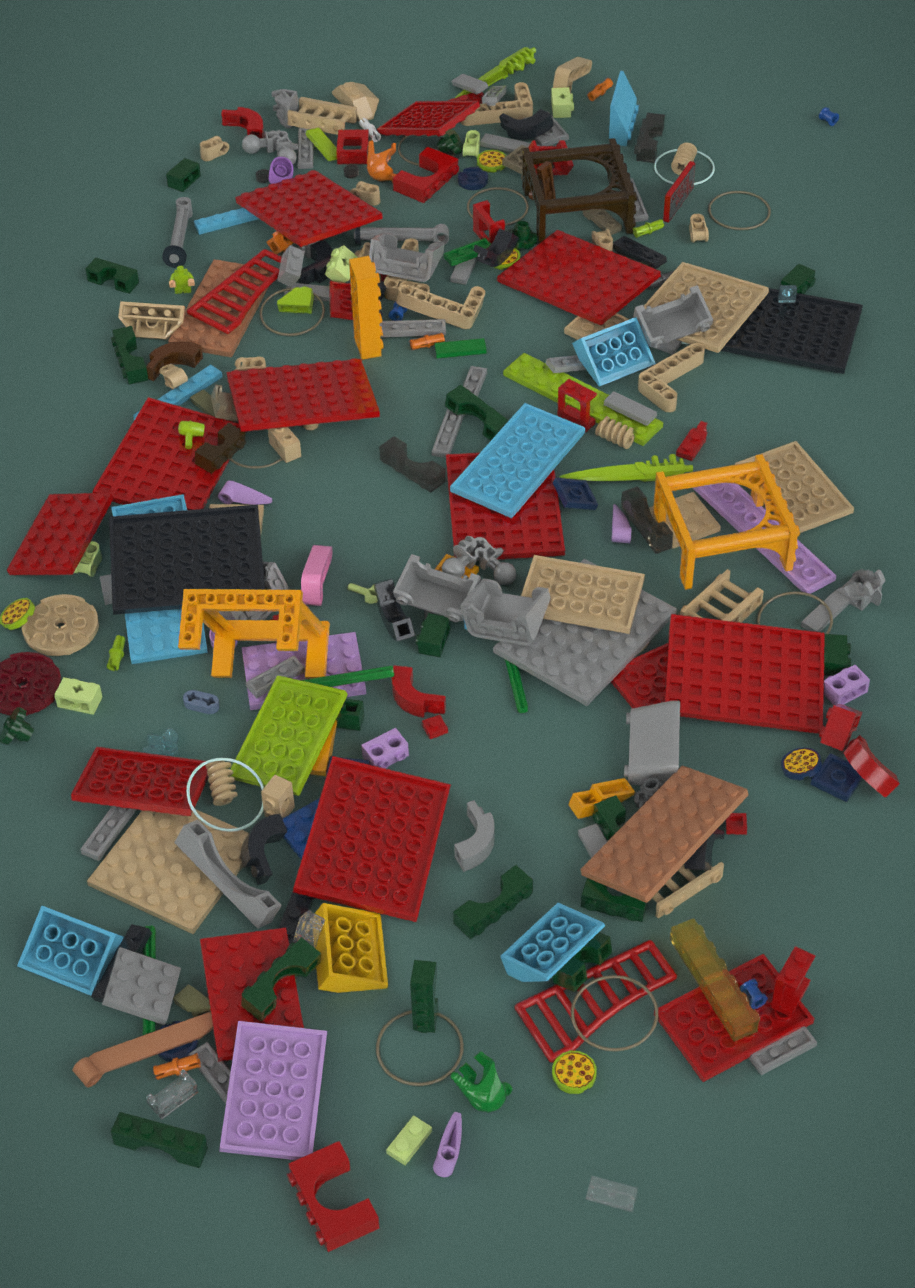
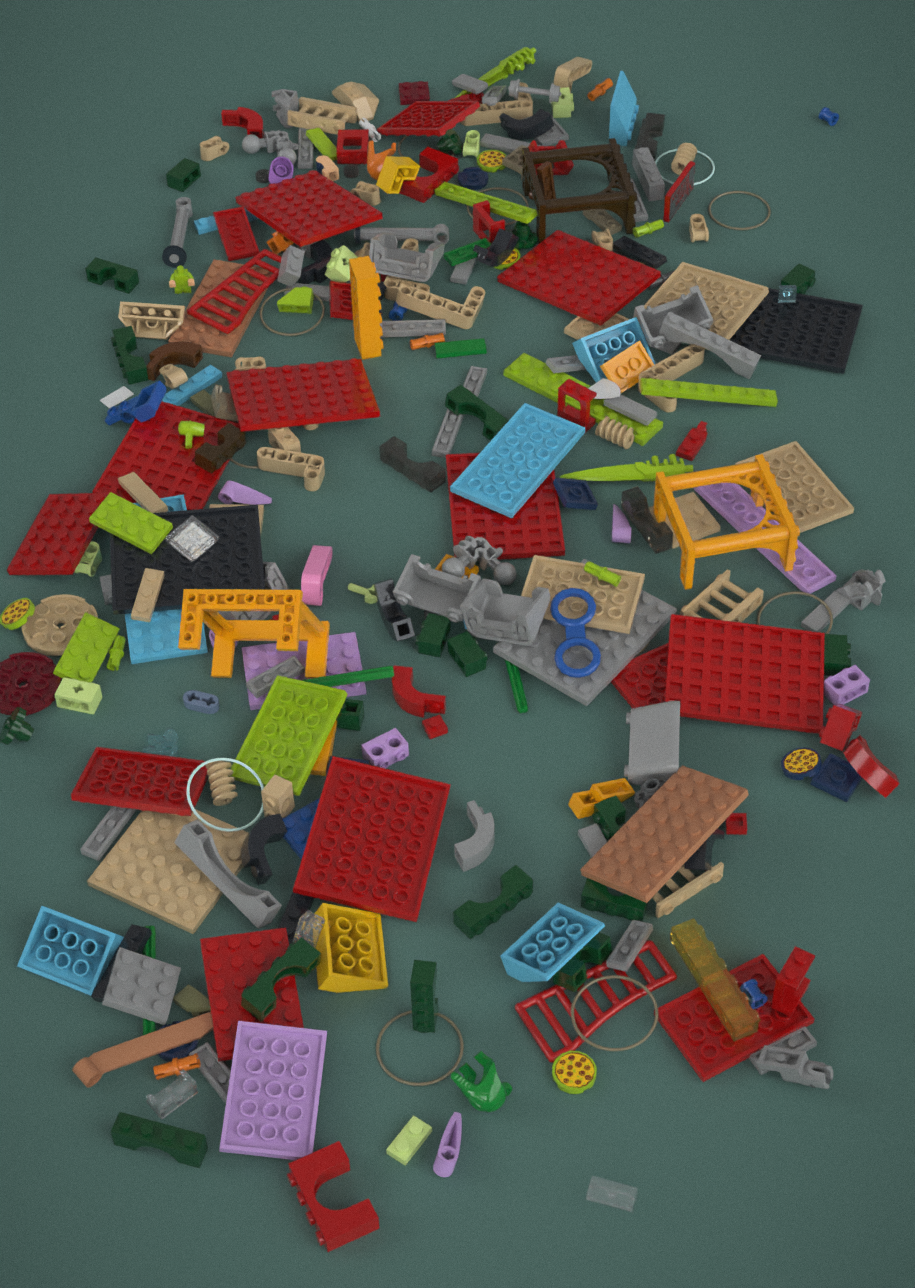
(86, 649): none -> lime plate
(116, 397): none -> white sticker
(131, 523): none -> lime plate
(140, 407): none -> blue plate
(142, 493): none -> tan tile
(147, 595): none -> tan plate
(192, 538): none -> clear tile
(236, 233): none -> red tile
(293, 463): none -> tan beam
(327, 167): none -> light nougat leg
(395, 171): none -> yellow brick
(413, 91): none -> dark red plate
(467, 653): none -> dark green brick
(497, 205): none -> lime plate
(515, 88): none -> light grey piece
(575, 632): none -> blue bar
(602, 573): none -> lime axle
(605, 389): none -> white sticker
(627, 366): none -> light orange plate
(629, 945): none -> light grey tile
(648, 174): none -> light grey brick
(708, 392): none -> lime plate
(736, 356): none -> light grey arch
(795, 1066): none -> light grey plate

